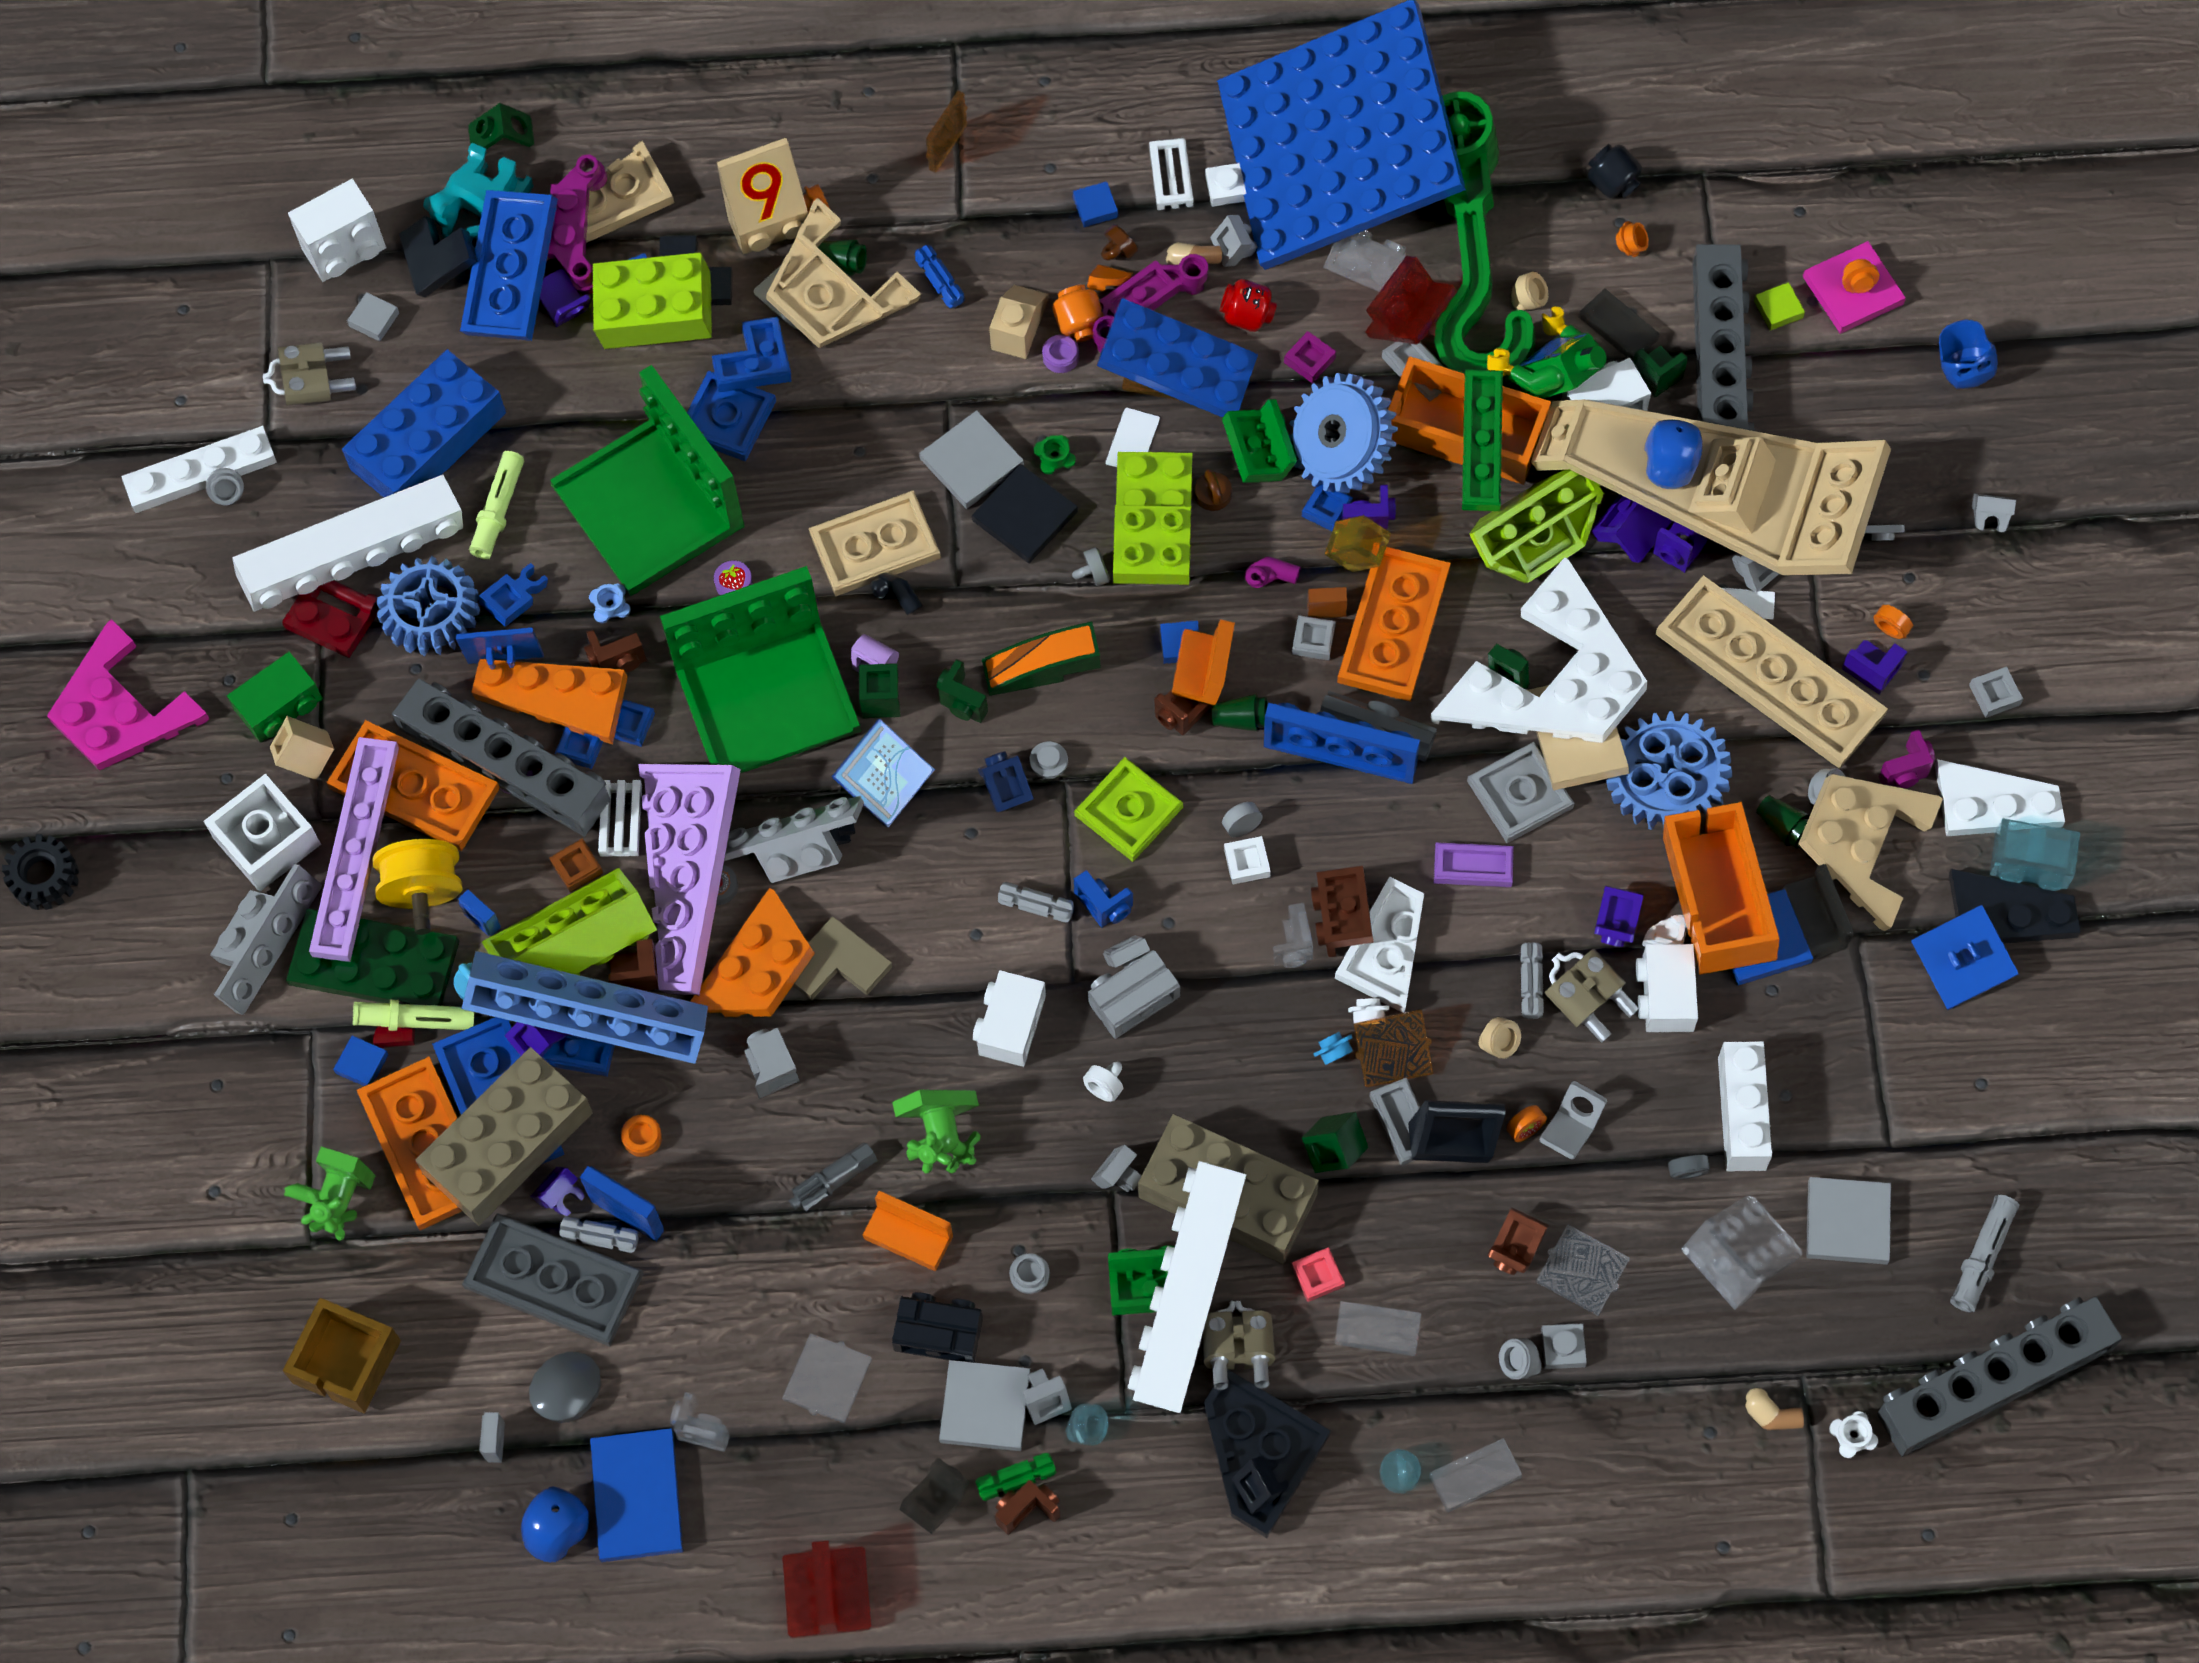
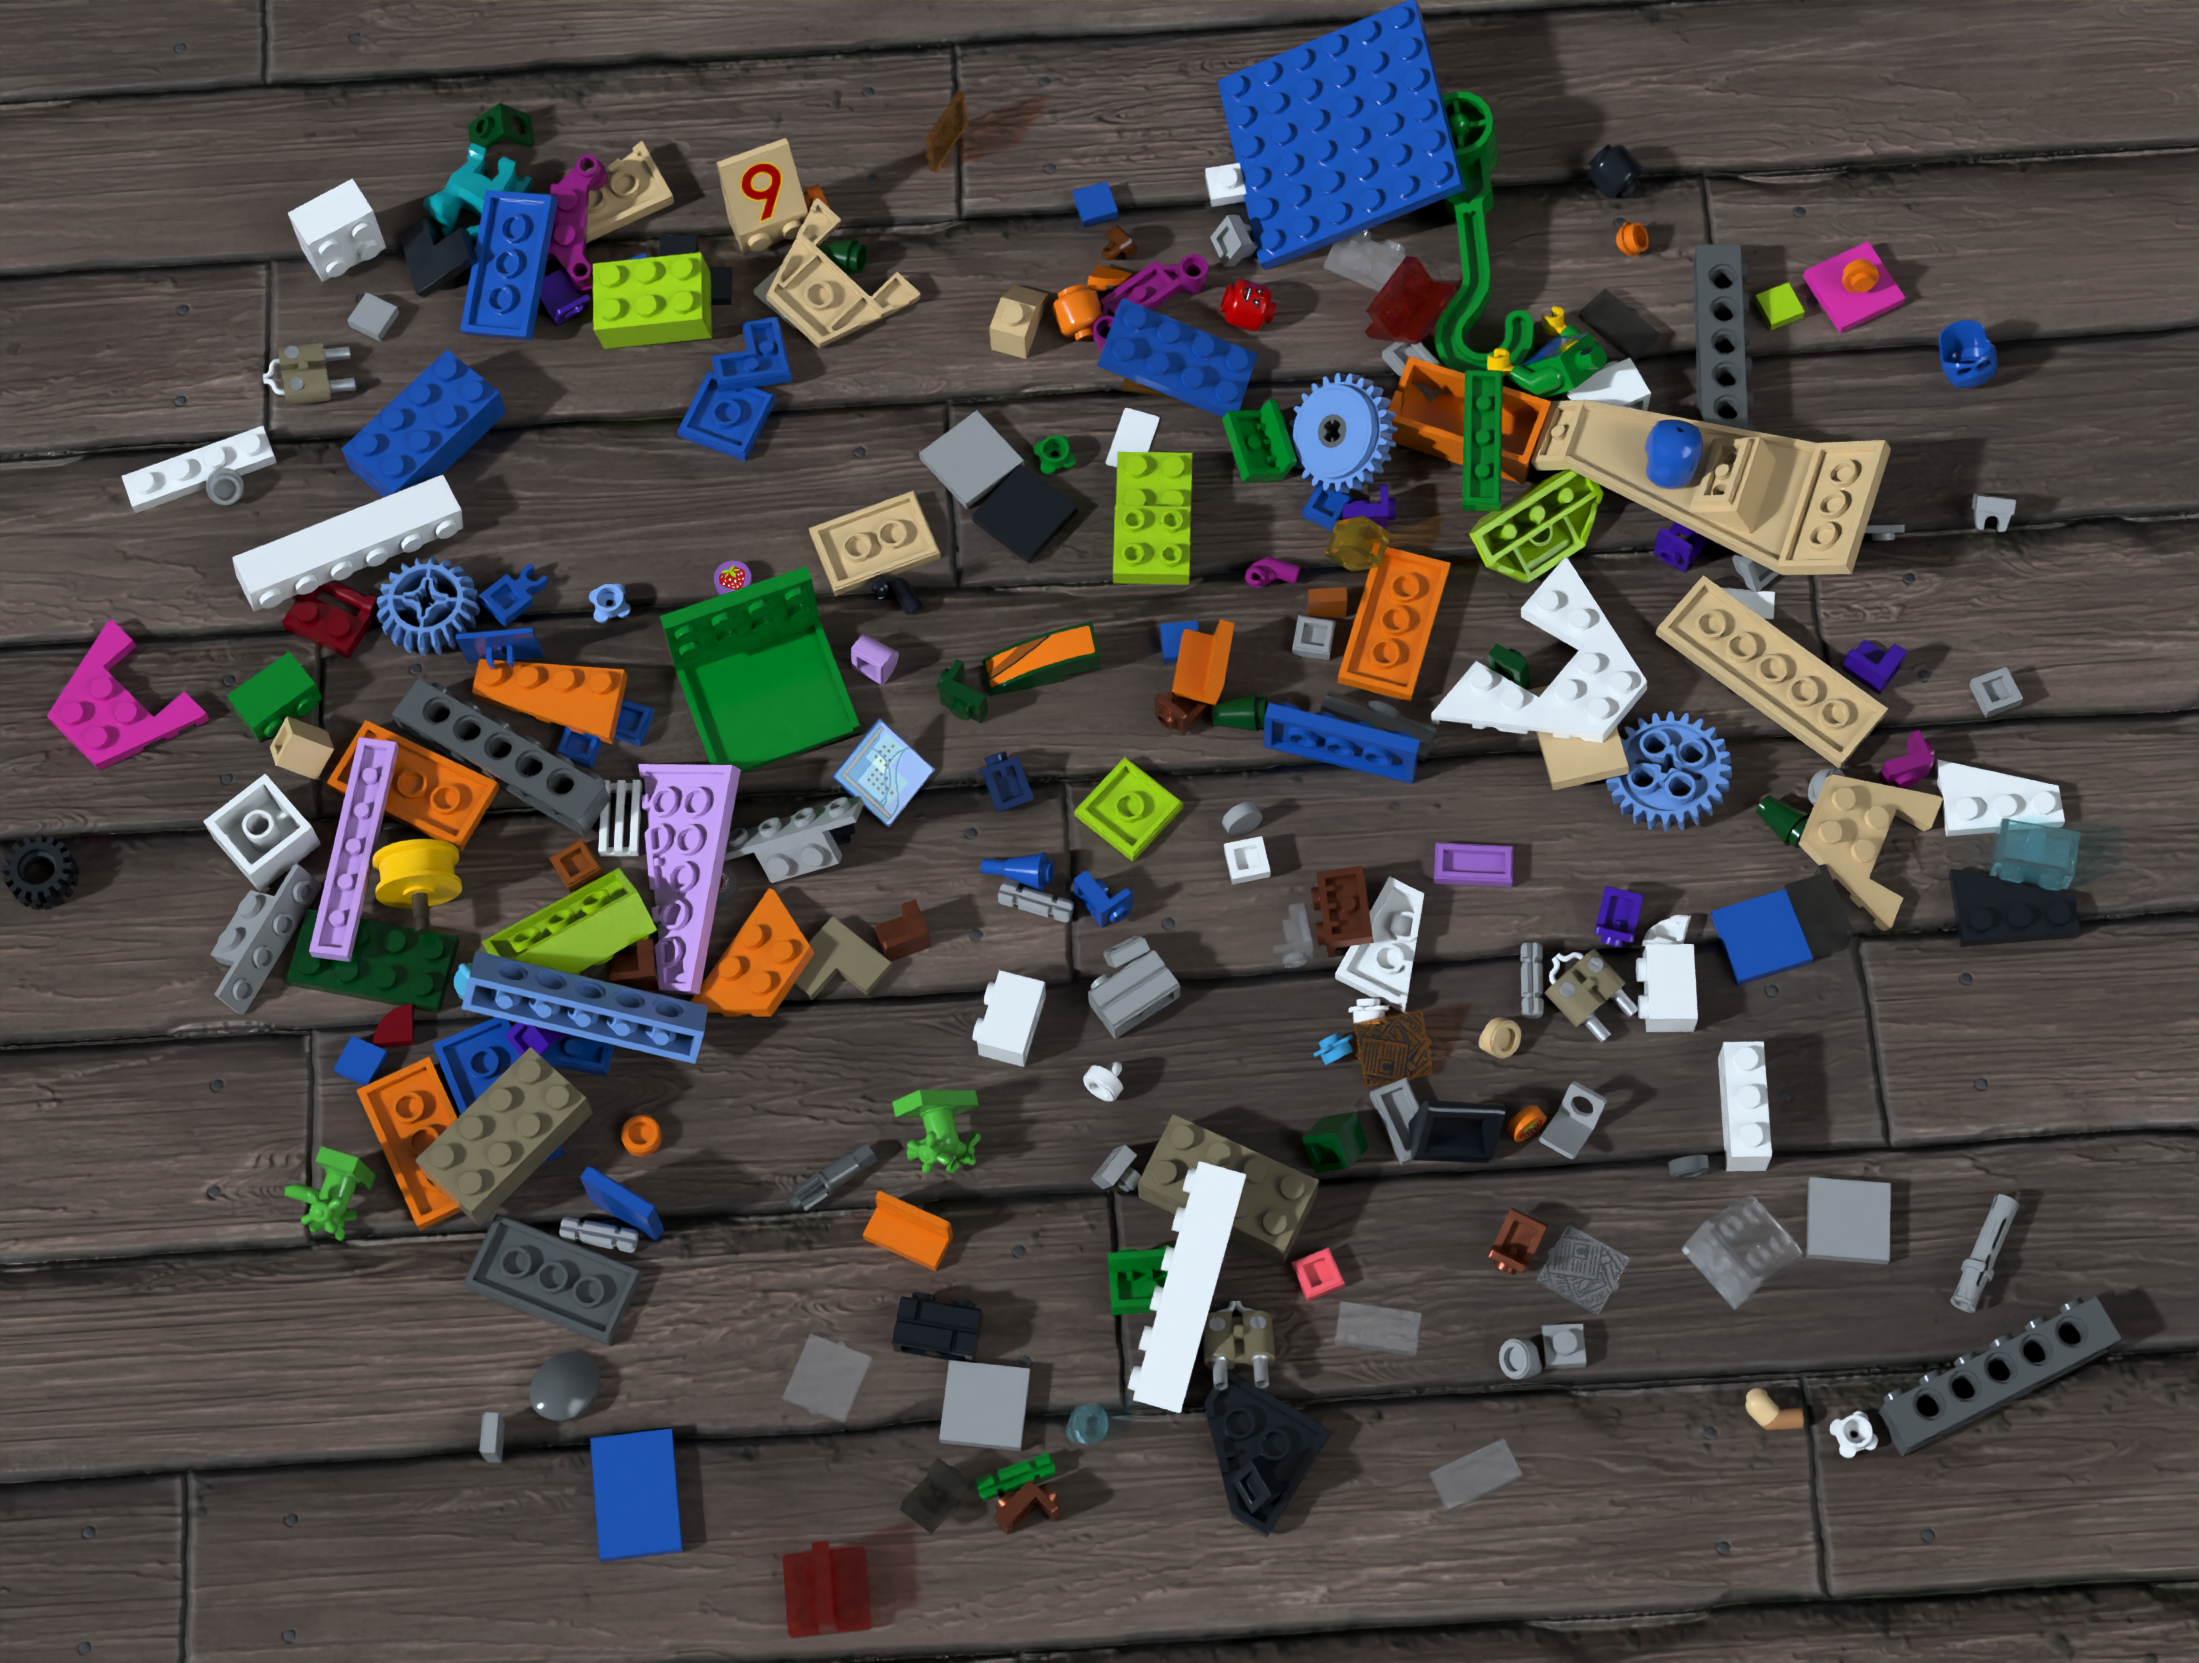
(342, 1355): pearl gold piece -> none
(411, 1016): yellowish green pin -> none
(479, 913): blue tile -> none
(491, 518): yellowish green pin -> none
(549, 1533): blue helmet -> none
(555, 1187): dark purple tile -> none
(620, 654): copper bracket -> none
(653, 493): green bracket -> none
(703, 1431): clear bracket -> none
(770, 1062): light grey window -> none
(879, 690): dark green panel -> none
(904, 934): none -> copper panel
(939, 276): blue axle -> none
(1029, 1273): light grey plate -> none
(1030, 870): none -> blue cone
(1046, 1397): light grey tile -> none
(1048, 760): light grey plate -> none
(1060, 353): medium lavender tile -> none
(1094, 567): light grey tile -> none
(1174, 198): white tile -> none
(1177, 251): arm -> none
(1213, 491): reddish brown tile -> none
(1310, 357): magenta plate -> none
(1400, 1471): clear light blue tile -> none
(1519, 793): light grey tile -> none
(1529, 292): tan tile -> none
(1630, 526): dark purple panel -> none
(1659, 369): dark green panel -> none
(1721, 889): orange piece -> none
(1893, 622): orange tile -> none
(1965, 957): blue piece -> none

